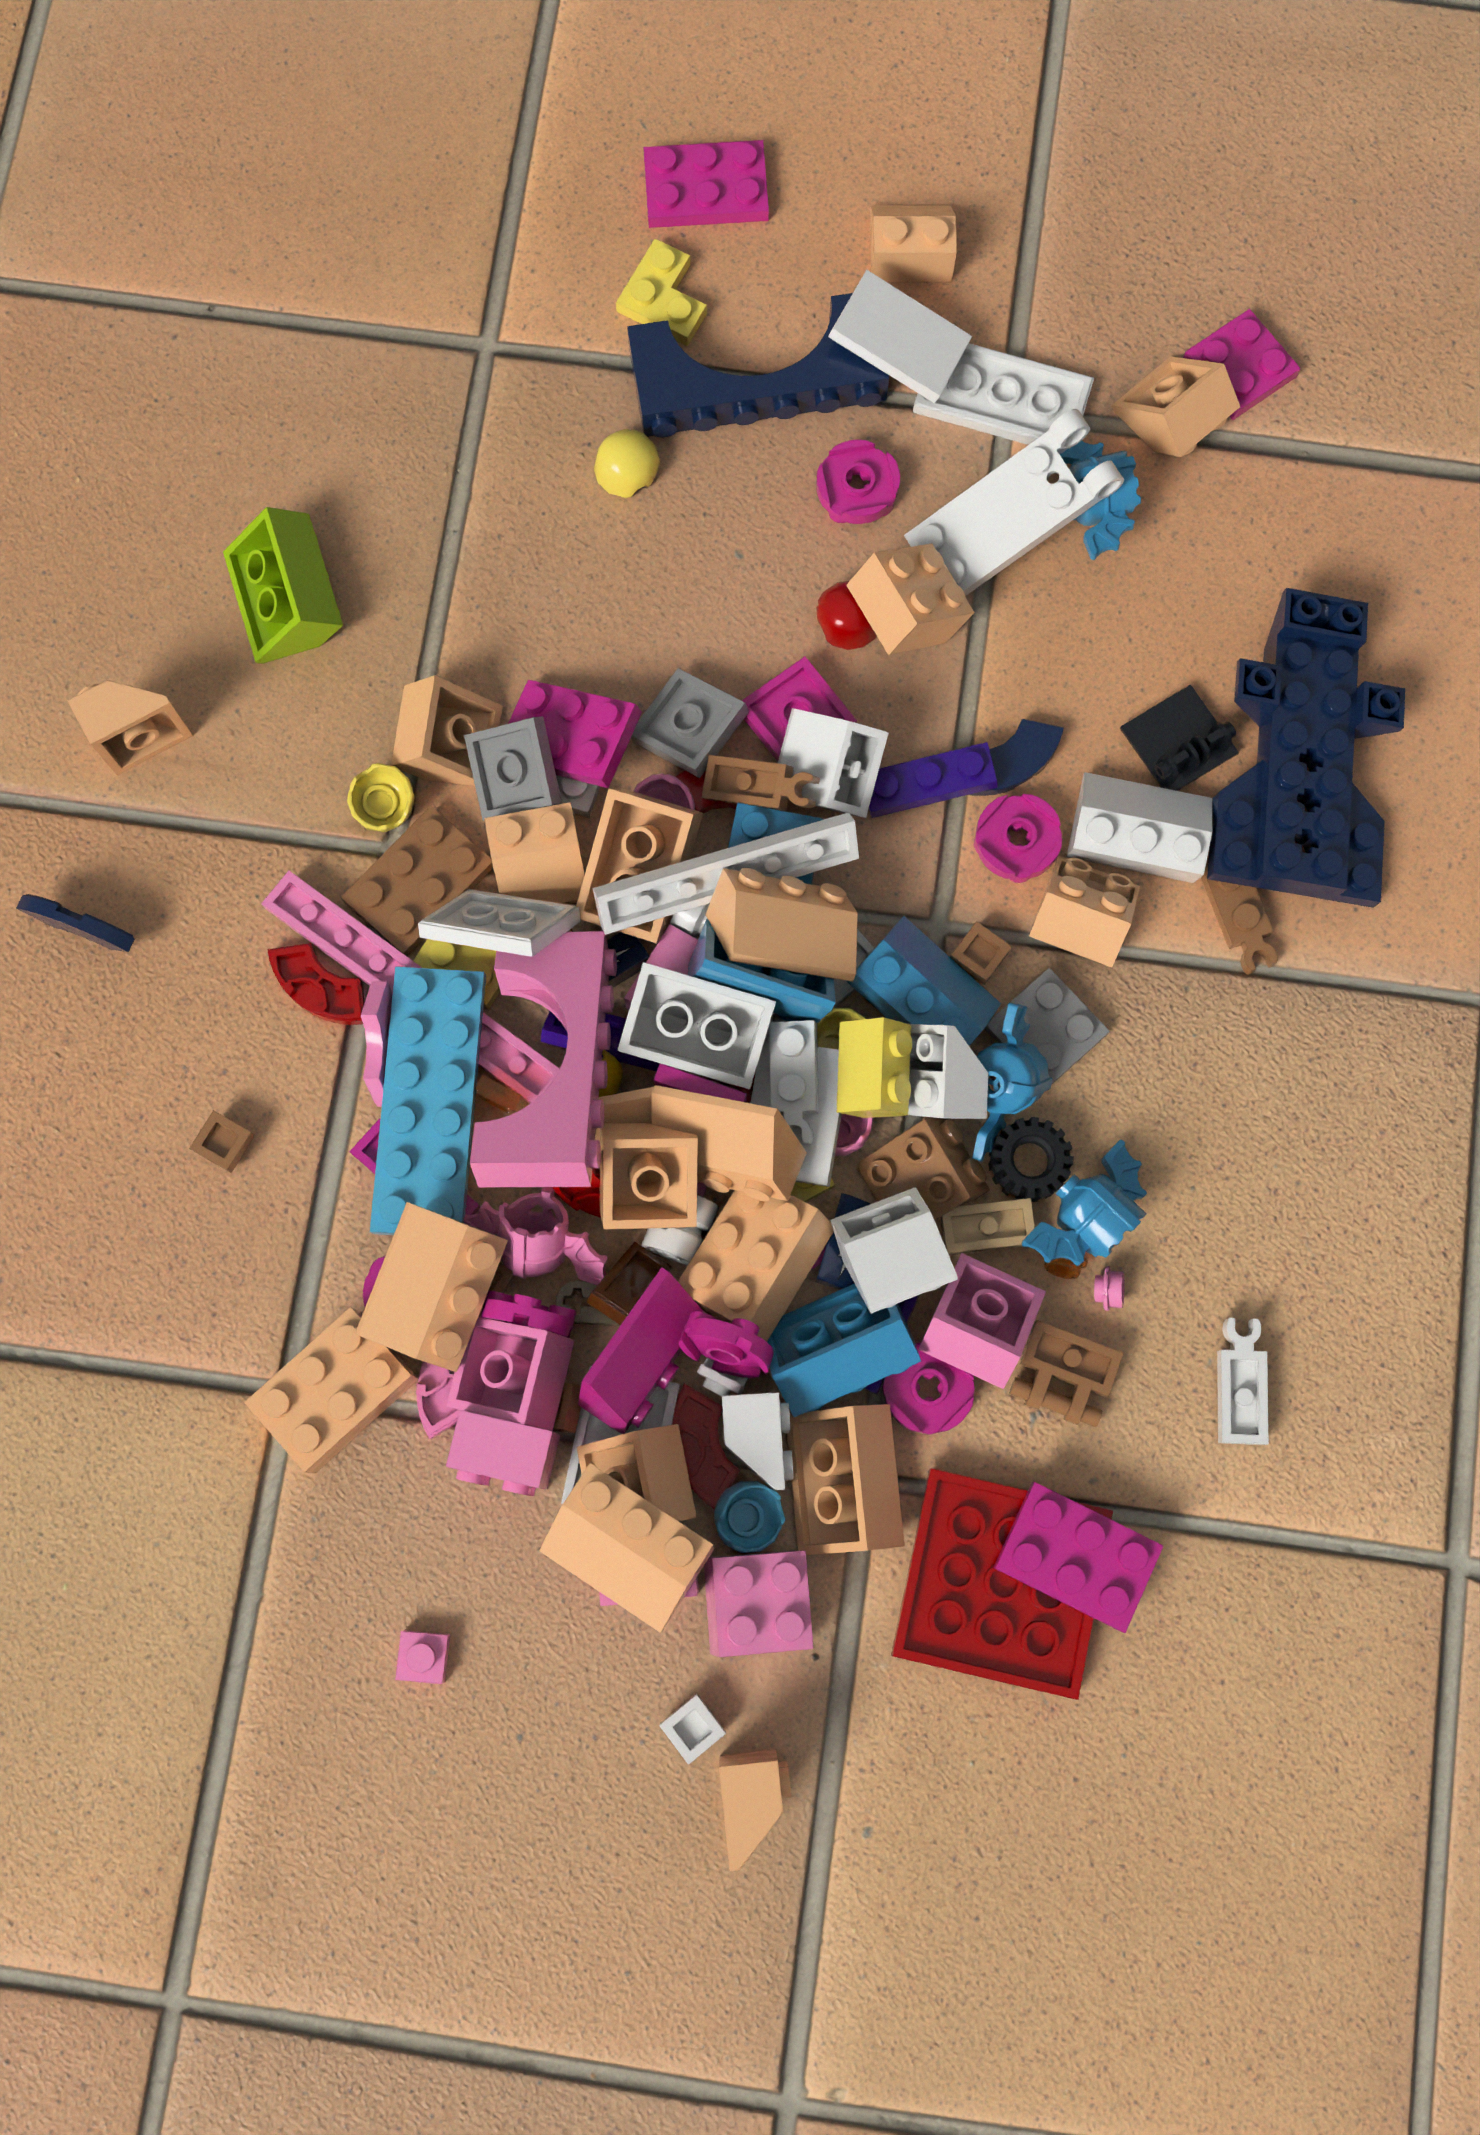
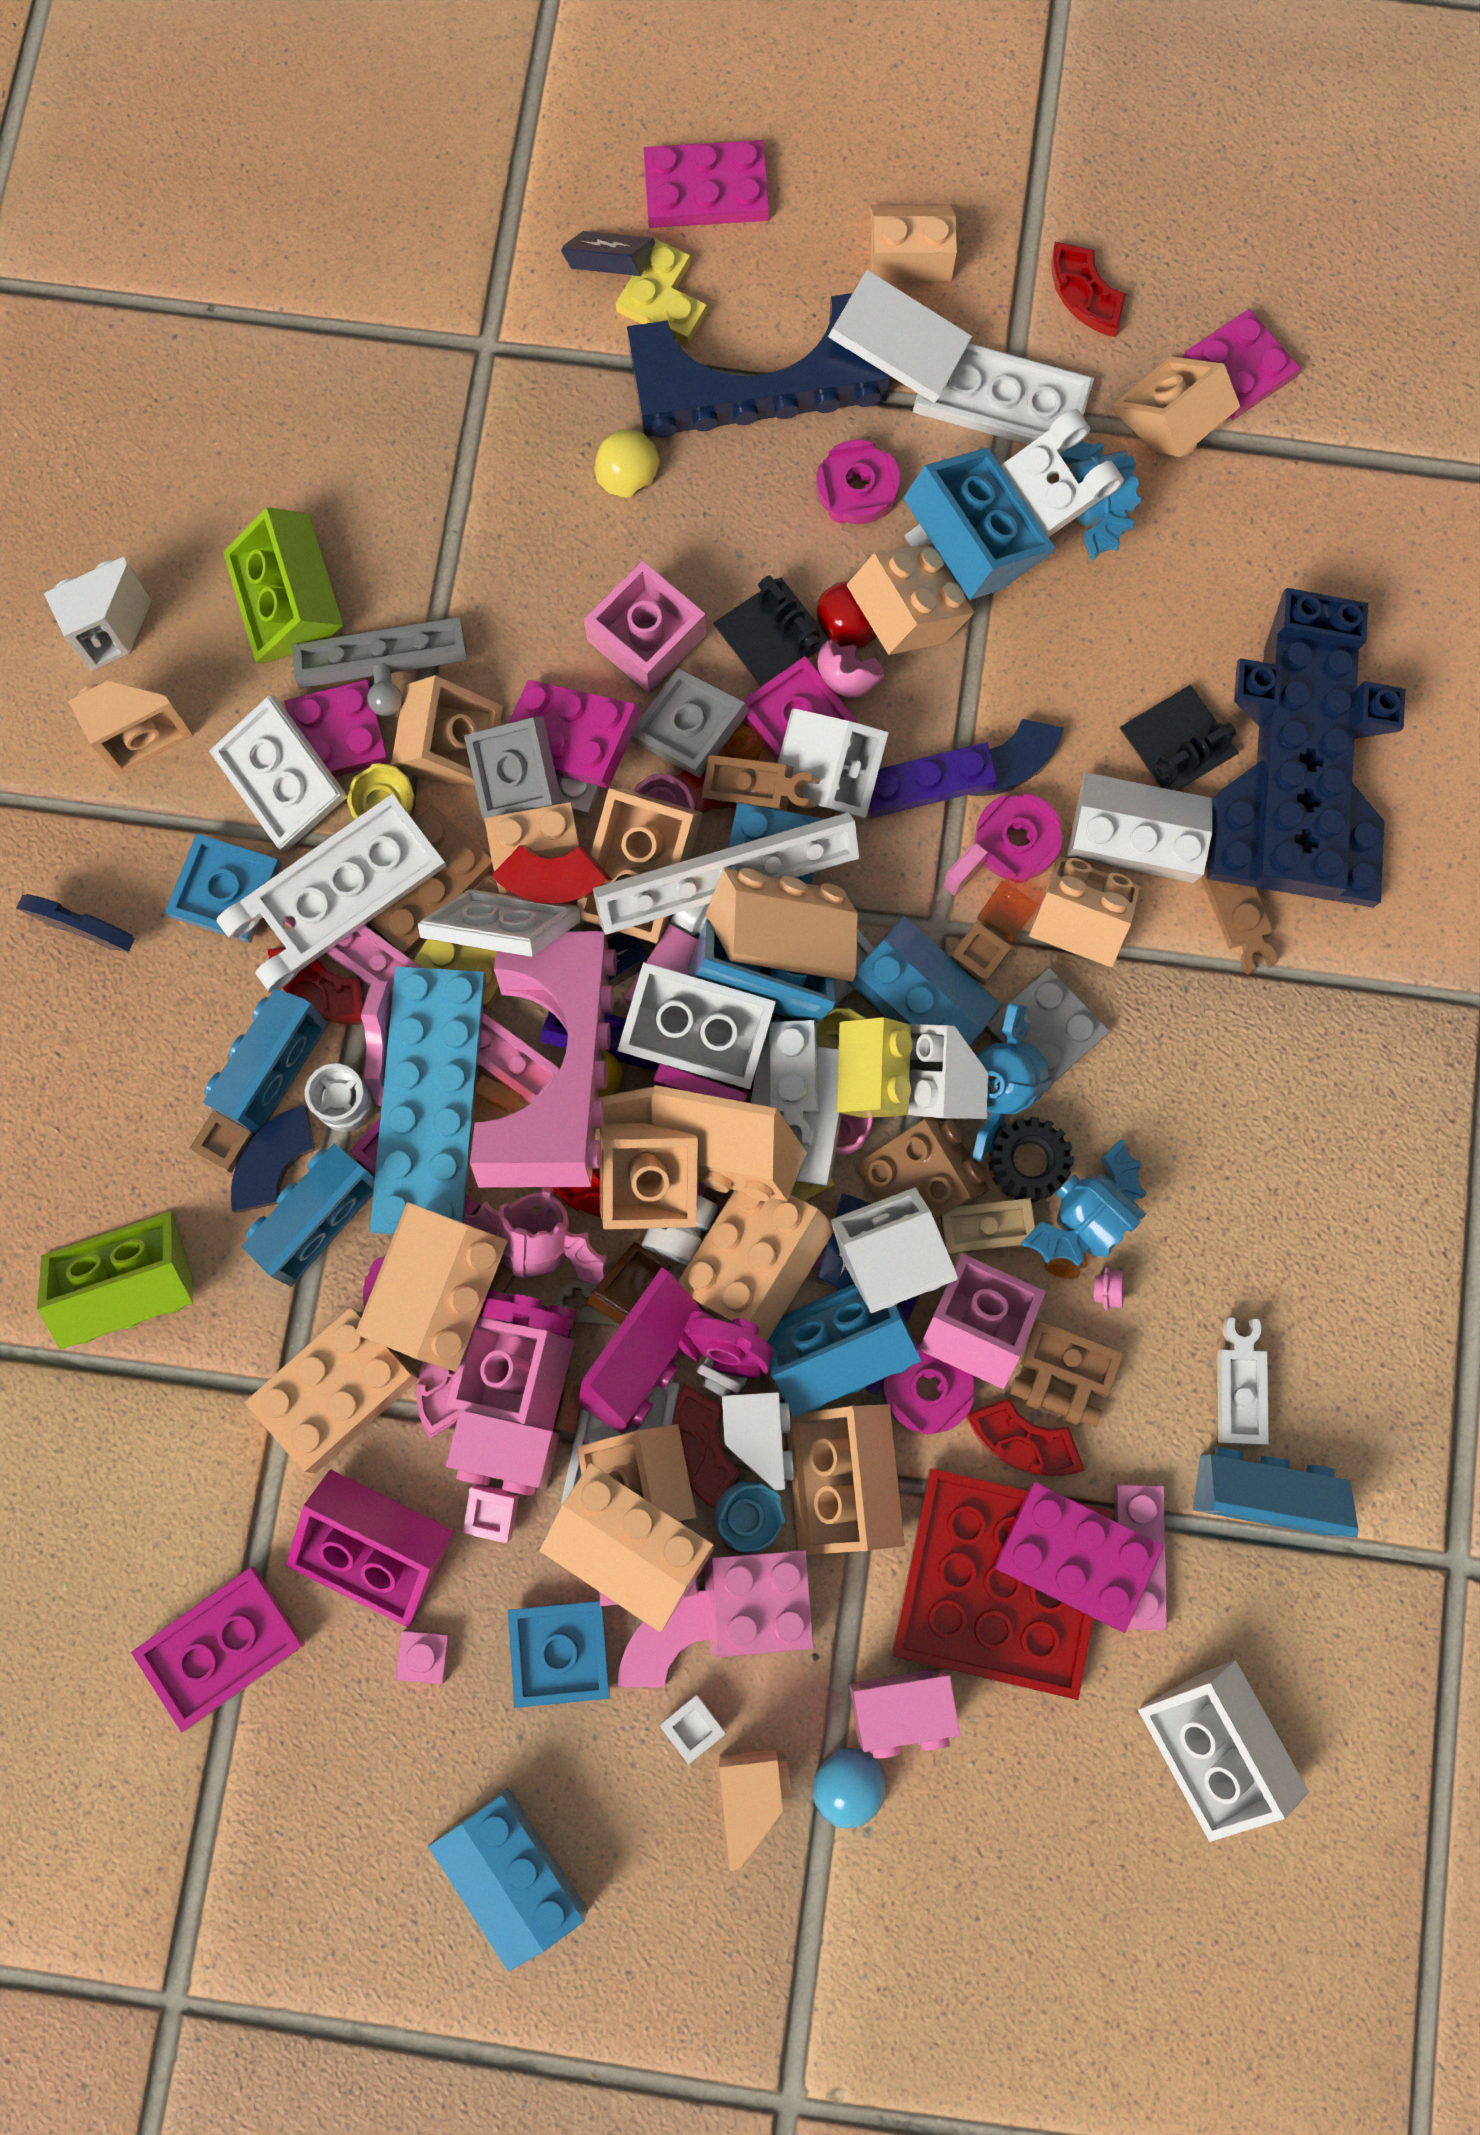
(100, 611): none -> white slope
(114, 1281): none -> lime slope
(215, 879): none -> dark azure plate
(217, 1649): none -> dark pink plate
(265, 1060): none -> dark azure slope
(268, 1158): none -> dark blue tile
(278, 773): none -> white tile
(309, 1215): none -> dark azure slope
(336, 888): none -> white hinge
(339, 1097): none -> white wheel
(340, 727): none -> dark pink plate
(368, 1547): none -> dark pink slope
(379, 655): none -> light grey plate
(491, 1513): none -> bright pink plate
(509, 1880): none -> dark azure slope
(551, 879): none -> red tile
(558, 1654): none -> dark azure plate
(608, 252): none -> dark blue slope
(645, 626): none -> bright pink brick
(652, 1652): none -> bright pink tile
(744, 744): none -> clear orange plate
(771, 630): none -> black hinge
(845, 672): none -> bright pink hair
(849, 1788): none -> medium azure hair
(904, 1712): none -> bright pink brick
(964, 869): none -> bright pink tile
(977, 522): none -> dark azure slope
(1007, 911): none -> clear orange tile
(1023, 1444): none -> red tile
(1084, 290): none -> red tile
(1143, 1512): none -> bright pink plate
(1224, 1752): none -> white slope
(1275, 1494): none -> dark azure slope

